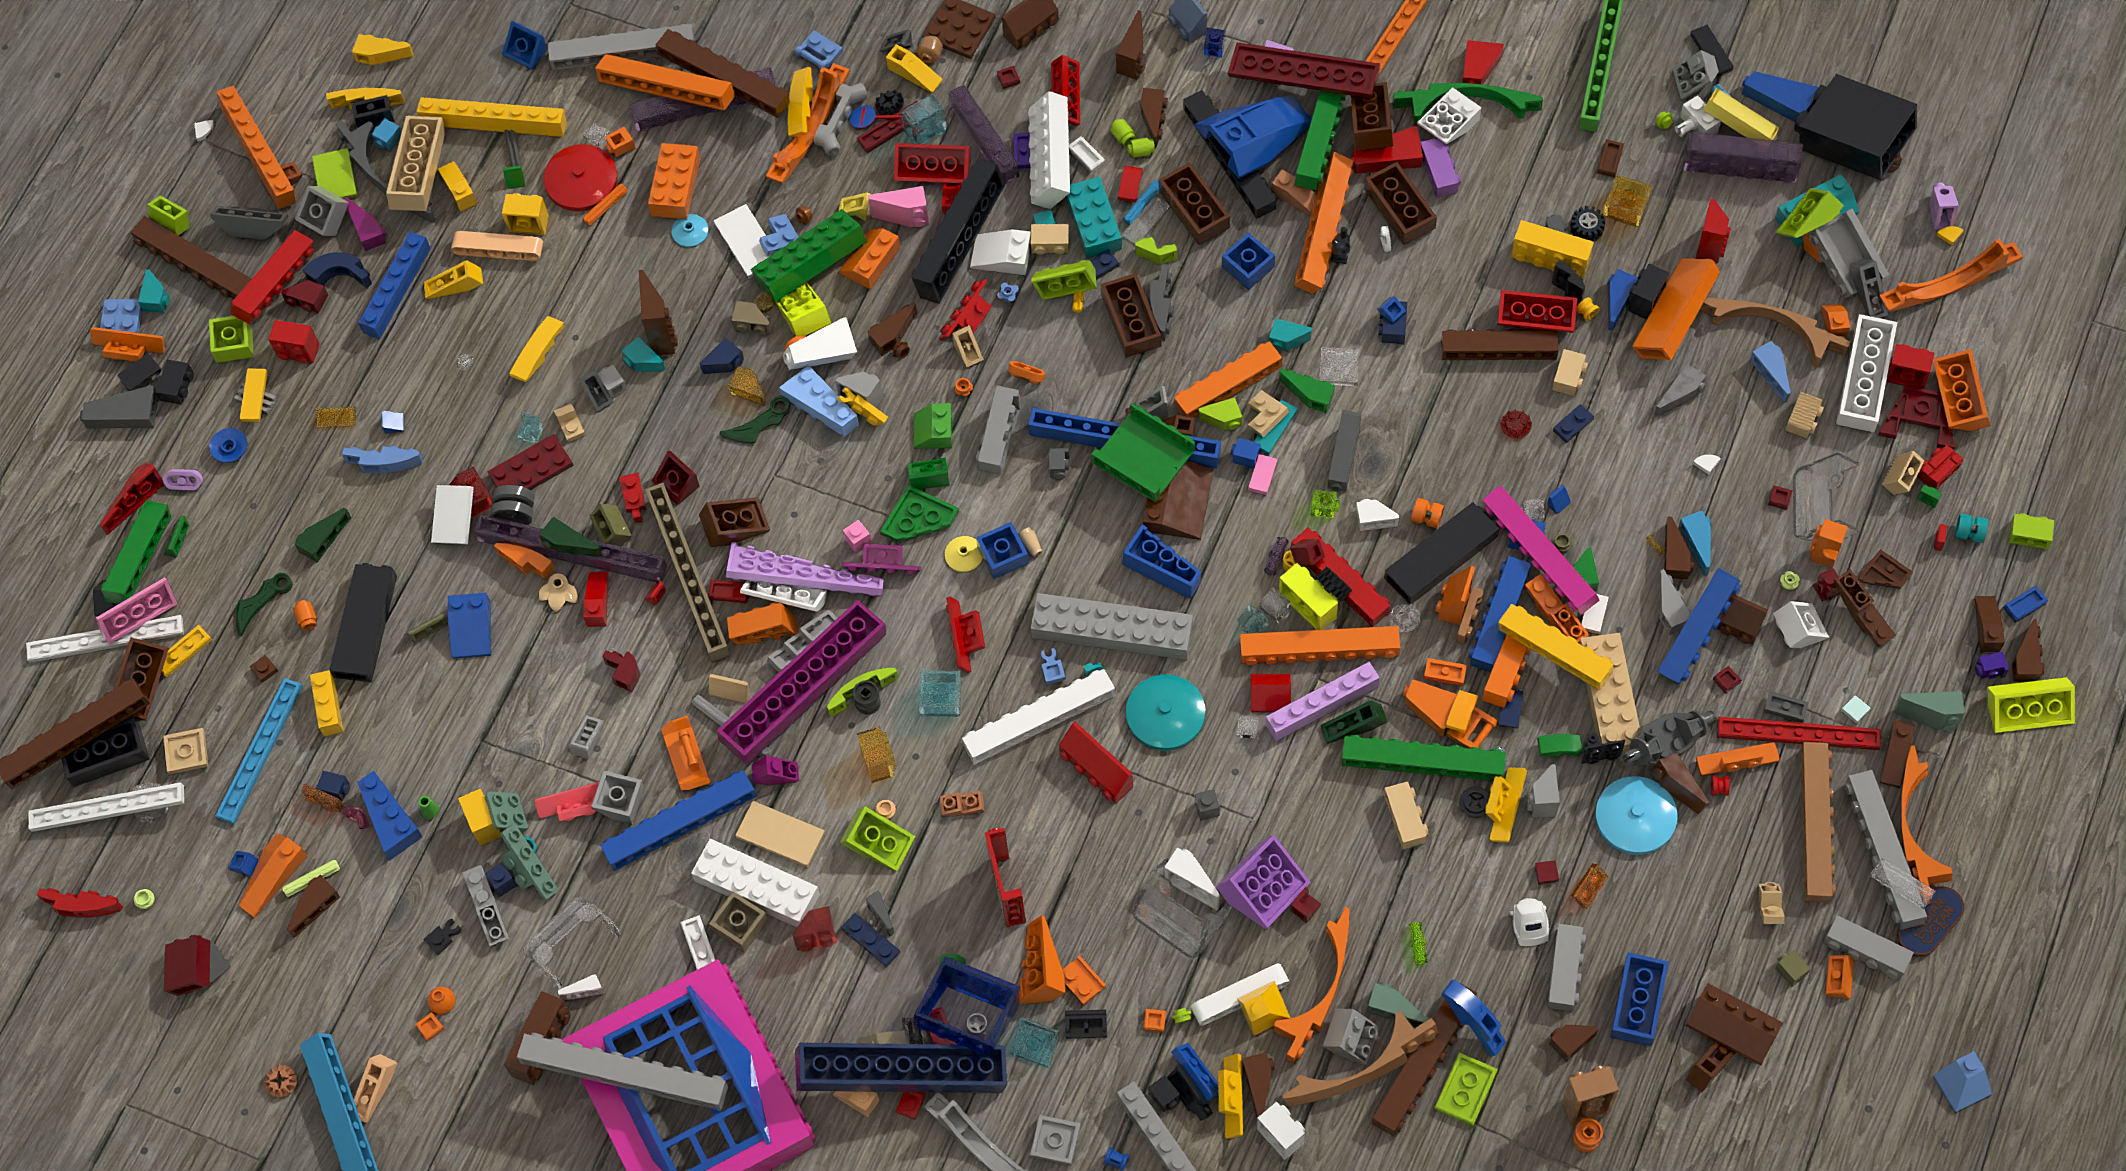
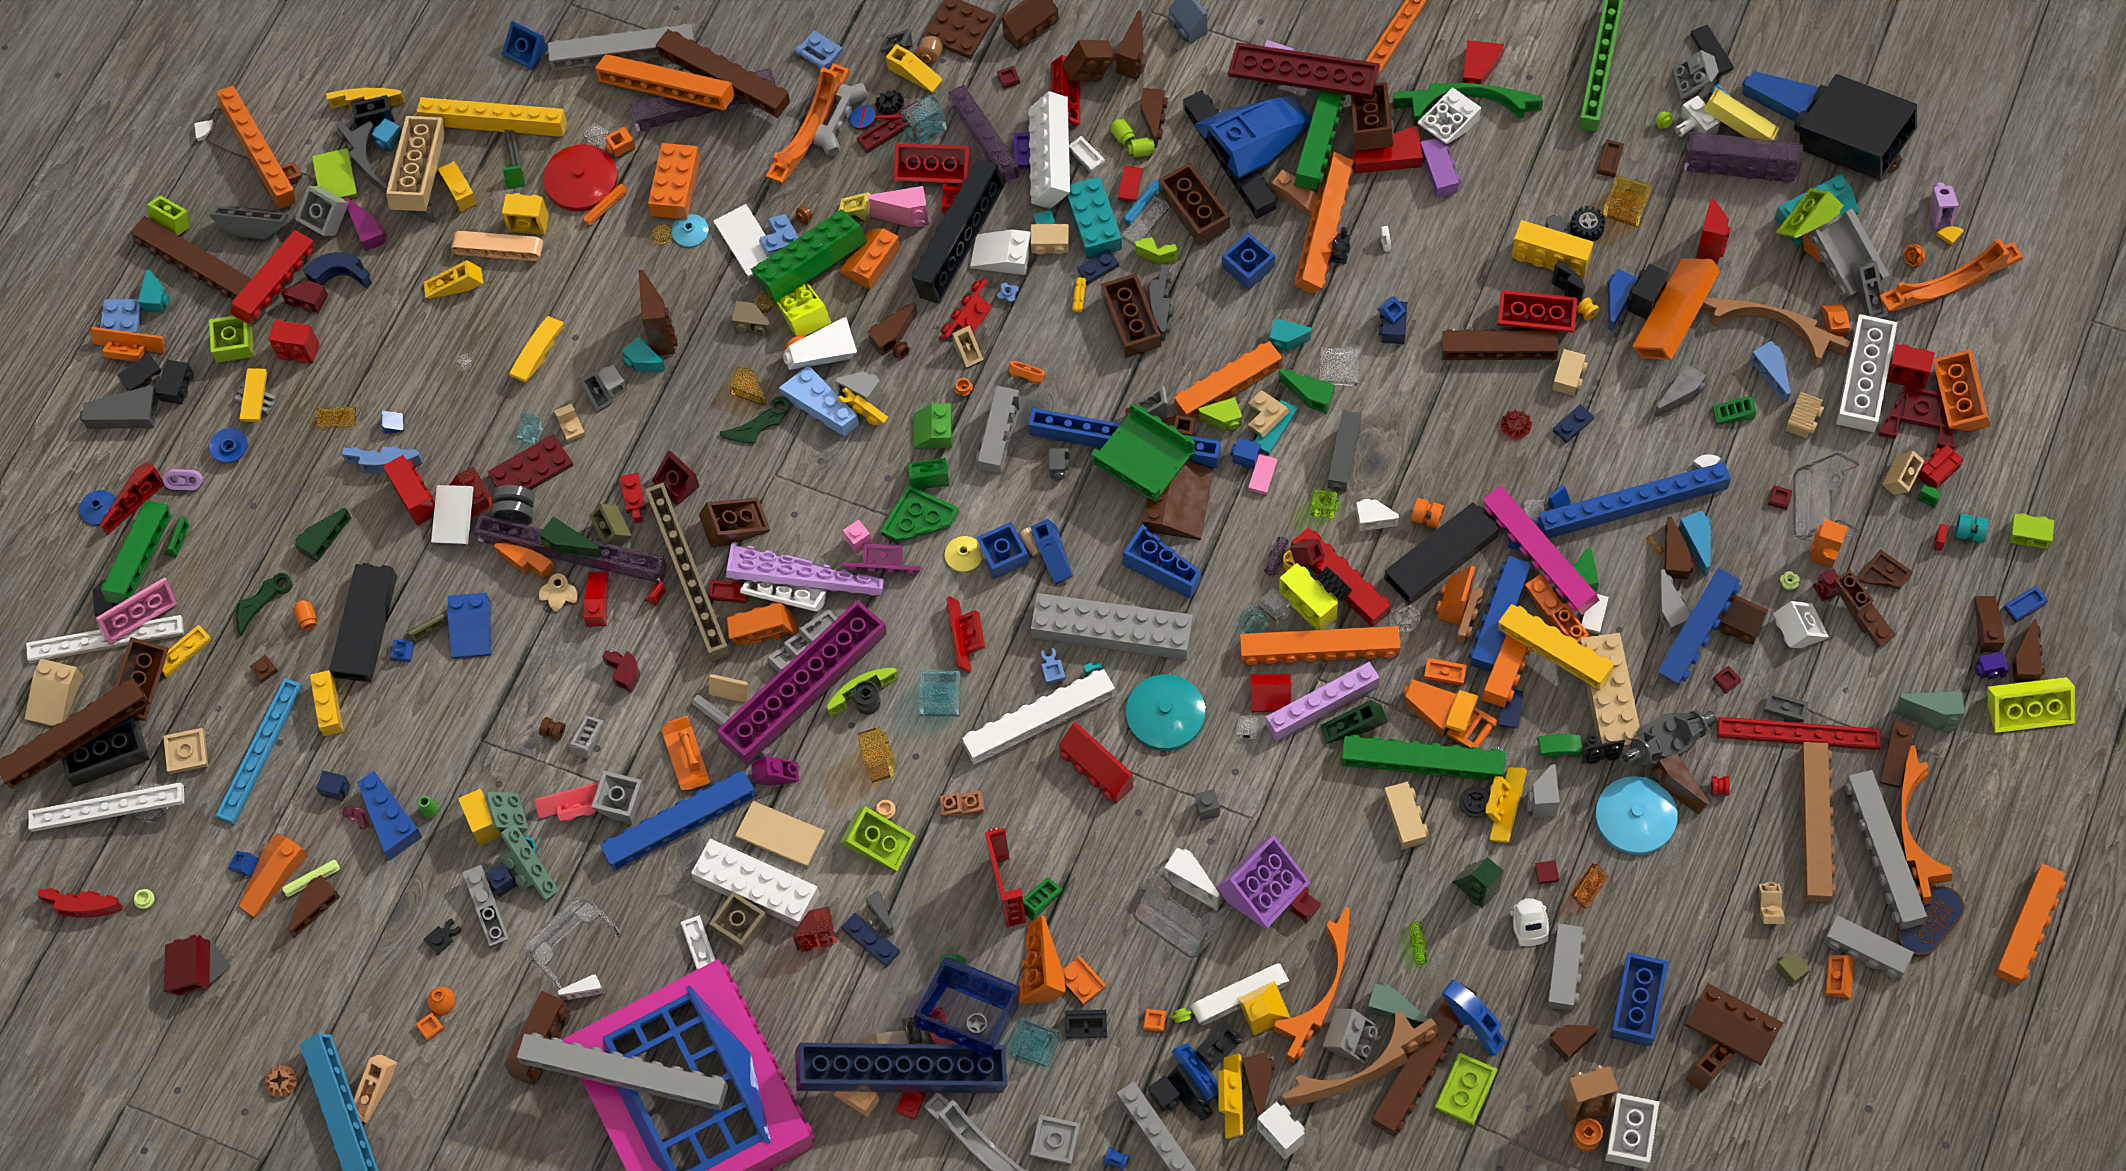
(52, 692): none -> tan slope
(95, 515): none -> blue dish
(327, 801): clear orange plate -> none
(377, 50): yellow slope -> none
(394, 285): blue brick -> none
(402, 650): none -> blue tile
(411, 489): none -> red brick
(552, 729): none -> reddish brown wheel
(661, 234): none -> clear yellow tile
(722, 358): dark blue slope -> none
(800, 96): yellow slope -> none
(1031, 907): none -> green slope
(1052, 550): none -> blue slope
(1065, 280): lime slope -> none
(1089, 60): none -> reddish brown brick
(1214, 42): clear blue brick -> none
(1218, 1045): none -> black hinge
(1400, 203): reddish brown brick -> none
(1480, 881): none -> dark green wedge
(1562, 542): olive plate -> none
(1632, 1131): none -> white brick
(1634, 500): none -> blue brick
(1734, 404): none -> green slope
(1737, 759): orange bracket -> none
(1855, 709): light aqua tile -> none
(1902, 883): clear tile -> none
(1914, 255): none -> orange plate
(1964, 1082): medium blue slope -> none
(2030, 924): none -> orange brick

